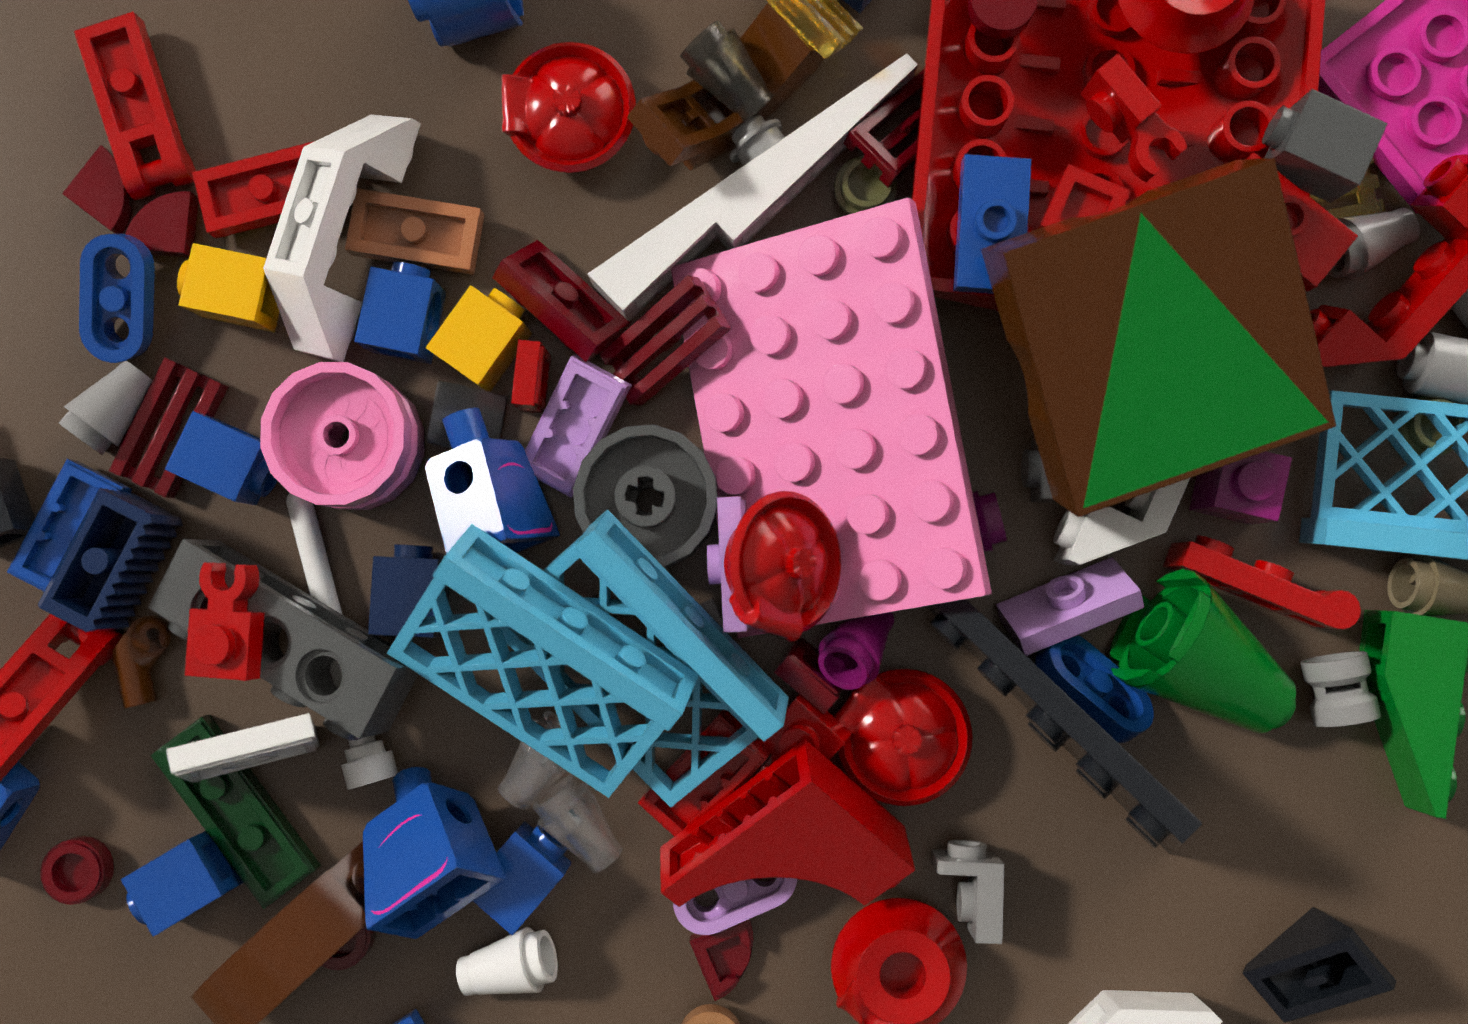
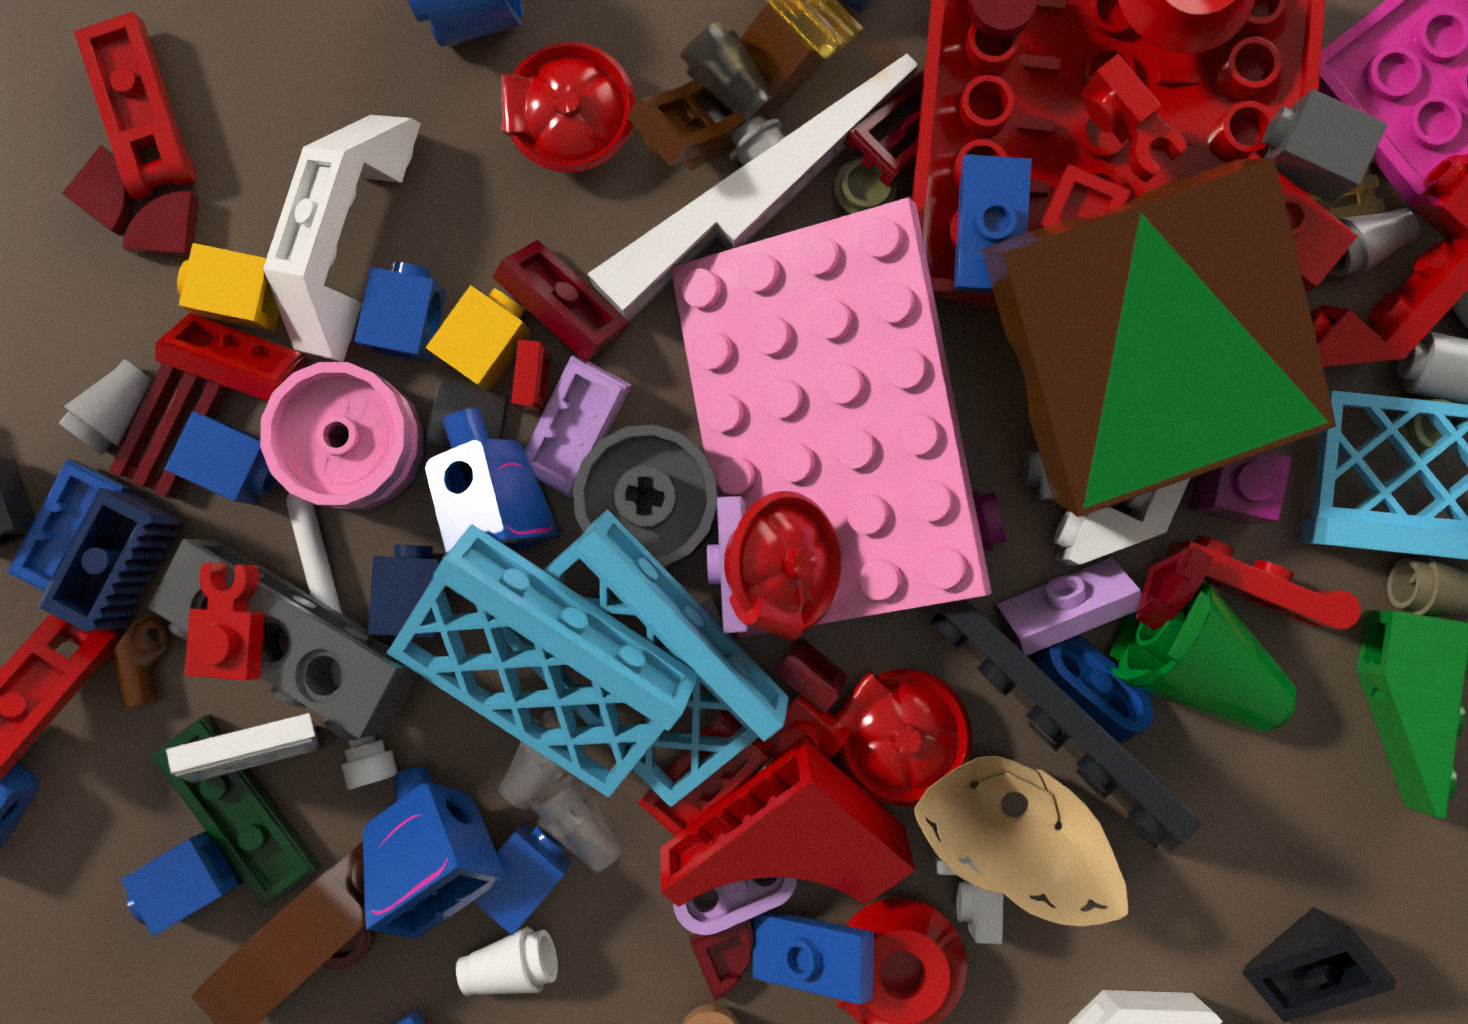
(77, 870): dark red tile -> none
(110, 296): blue plate -> none
(227, 356): none -> red plate
(246, 191): red plate -> none
(415, 231): nougat plate -> none
(650, 323): dark red tile -> none
(814, 956): none -> blue plate
(854, 650): magenta cone -> none
(1024, 852): none -> tan piece
(1171, 582): none -> dark red tile
(1347, 693): light grey wheel -> none

